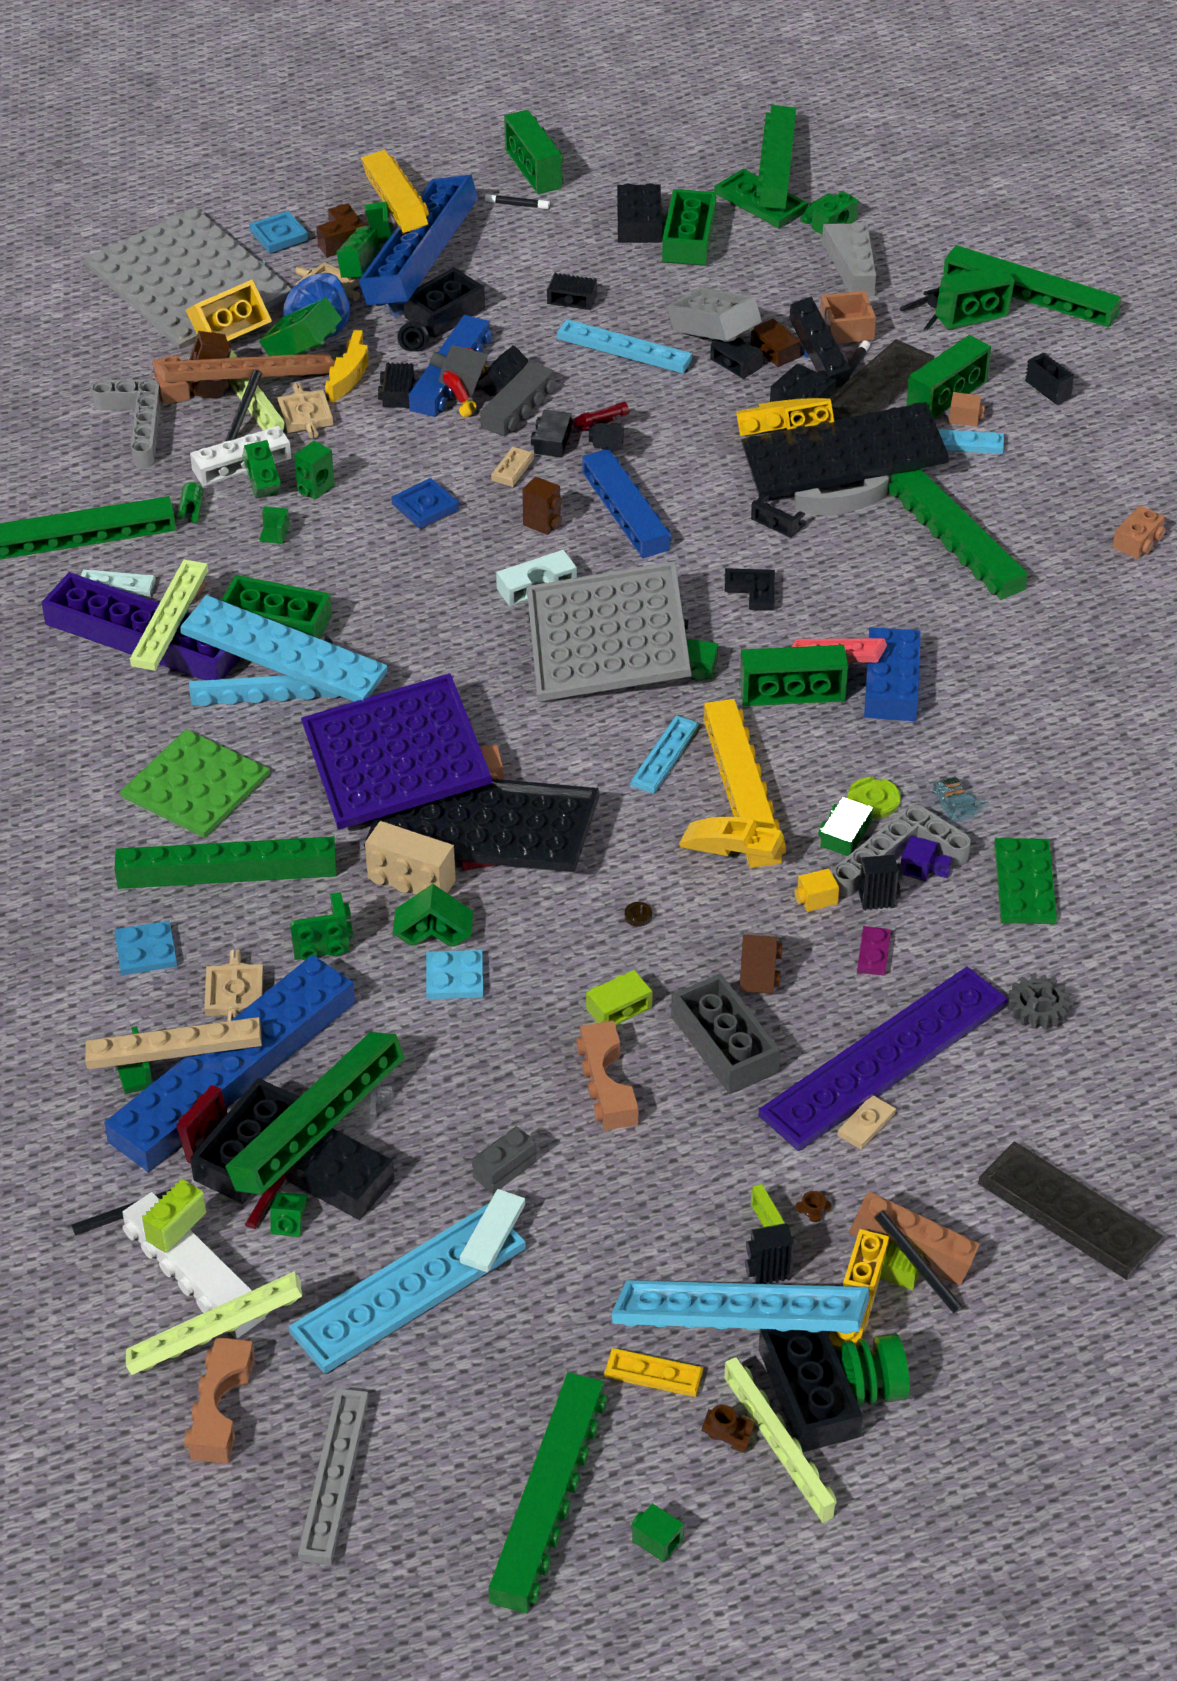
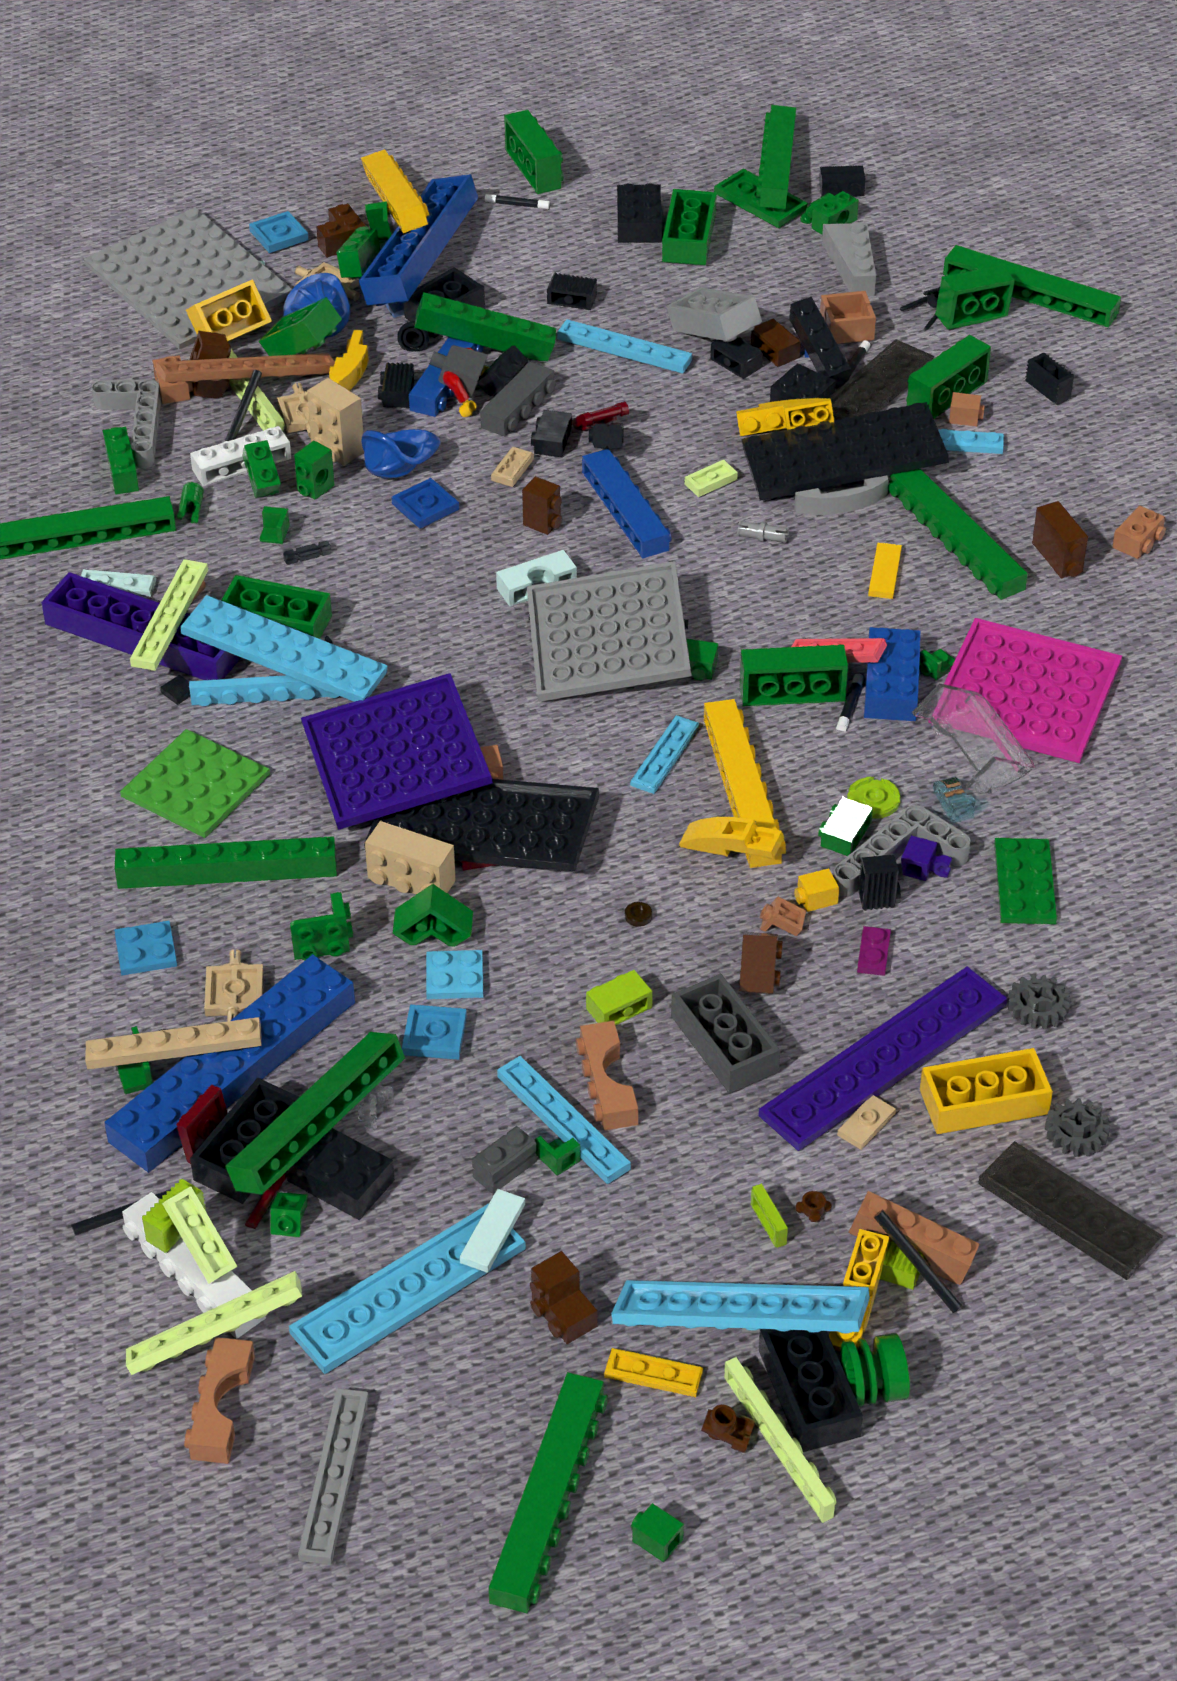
(120, 460): none -> green brick
(176, 689): none -> black tile
(199, 1234): none -> yellowish green plate
(307, 552): none -> black axle
(336, 420): none -> tan brick
(397, 452): none -> blue piece
(434, 1032): none -> dark azure plate
(484, 327): none -> green brick
(558, 1155): none -> green panel
(559, 1298): none -> reddish brown brick
(563, 1119): none -> medium azure plate
(711, 478): none -> yellowish green plate
(756, 582): black plate -> none
(762, 531): none -> light grey pin
(770, 1254): black brick -> none
(776, 518): black hinge -> none
(783, 915): none -> nougat bracket
(842, 178): none -> black brick
(850, 702): none -> black bar
(885, 570): none -> yellow tile
(935, 664): none -> green bracket
(978, 734): none -> clear windscreen
(985, 1090): none -> yellow brick
(1037, 685): none -> dark pink plate
(1060, 539): none -> reddish brown brick
(1077, 1127): none -> dark grey gear

